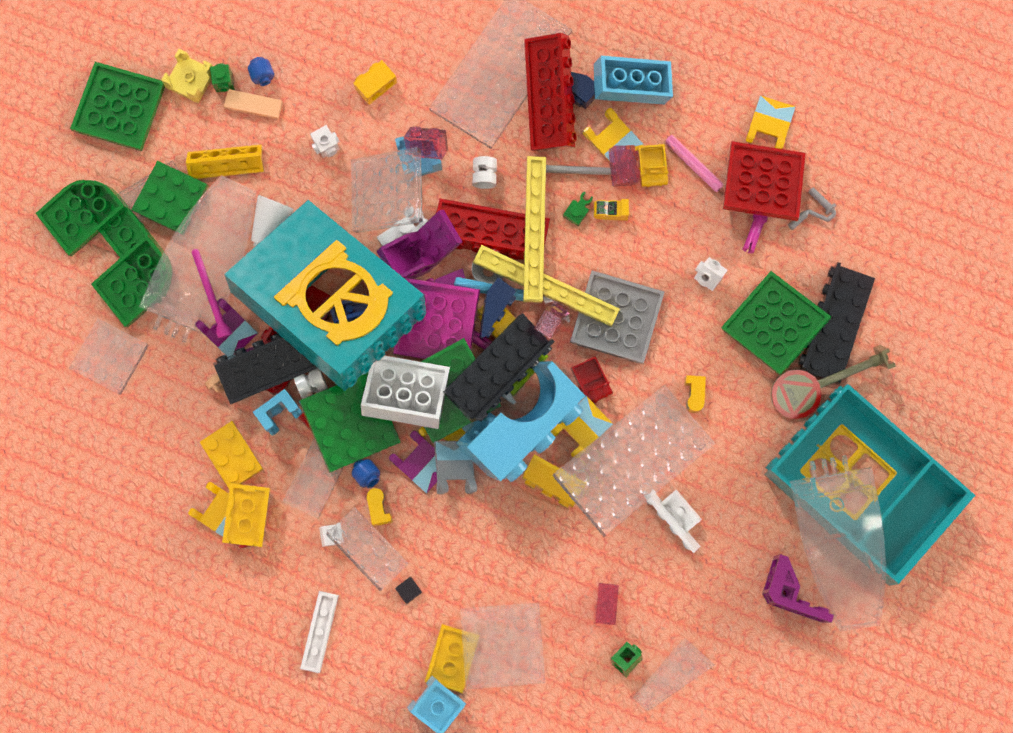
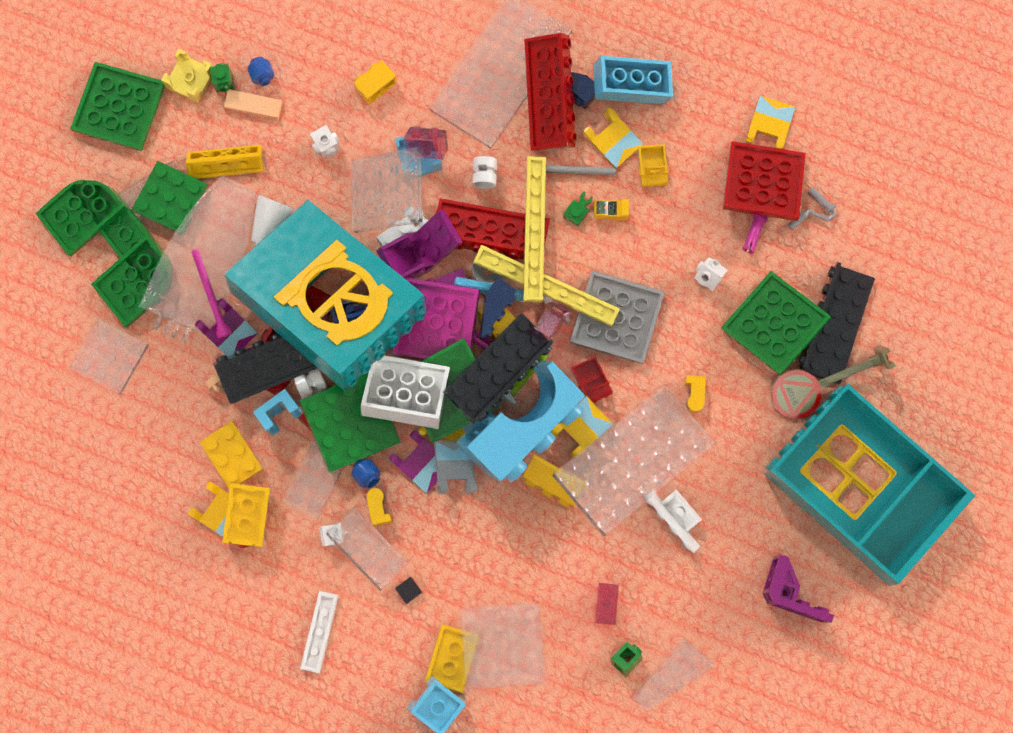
(624, 165): clear pink brick -> none
(694, 163): bright pink axle -> none
(844, 542): clear windscreen -> none

